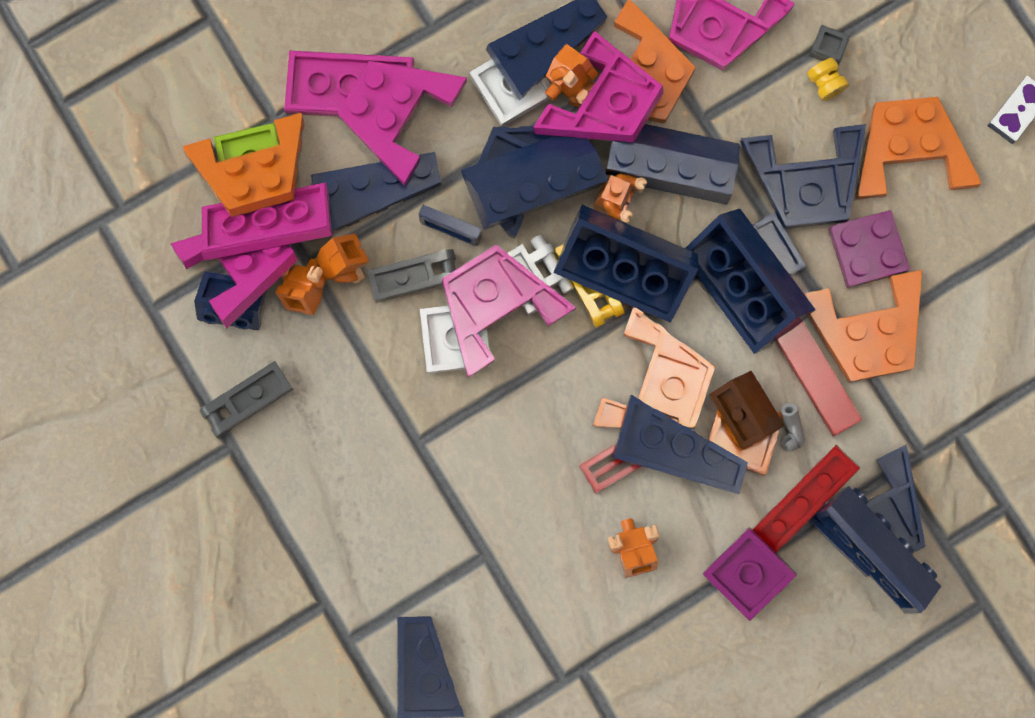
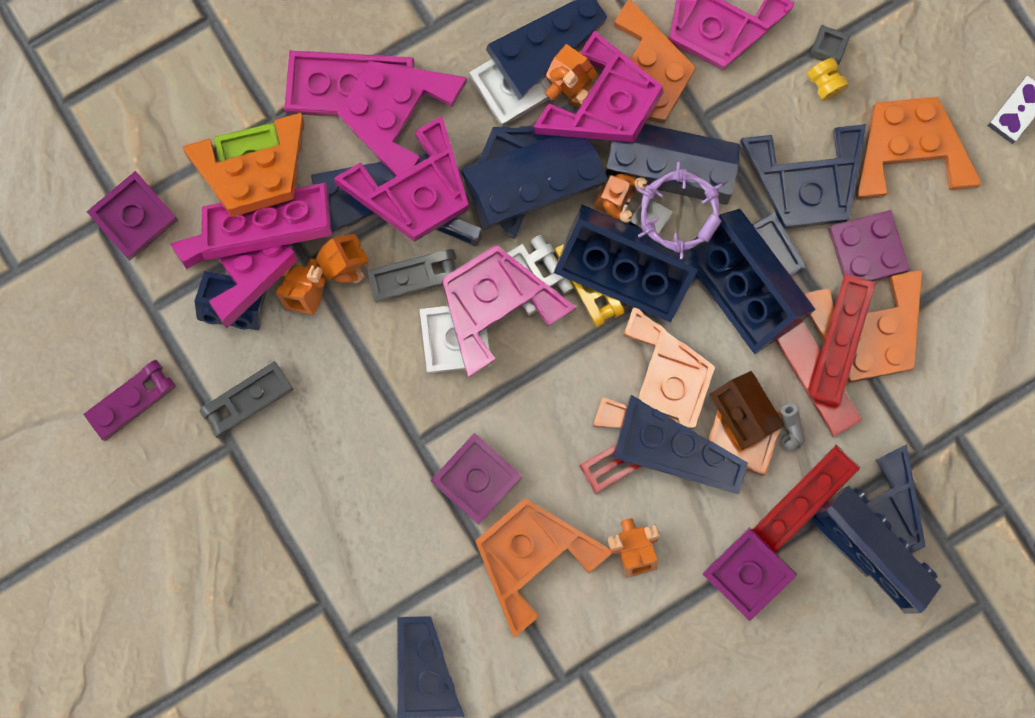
(129, 401): none -> magenta plate
(132, 215): none -> magenta plate
(419, 197): none -> dark pink wing
(476, 478): none -> magenta plate
(522, 547): none -> orange wing
(653, 210): none -> tile
(708, 228): none -> lavender piece
(842, 340): none -> red tile

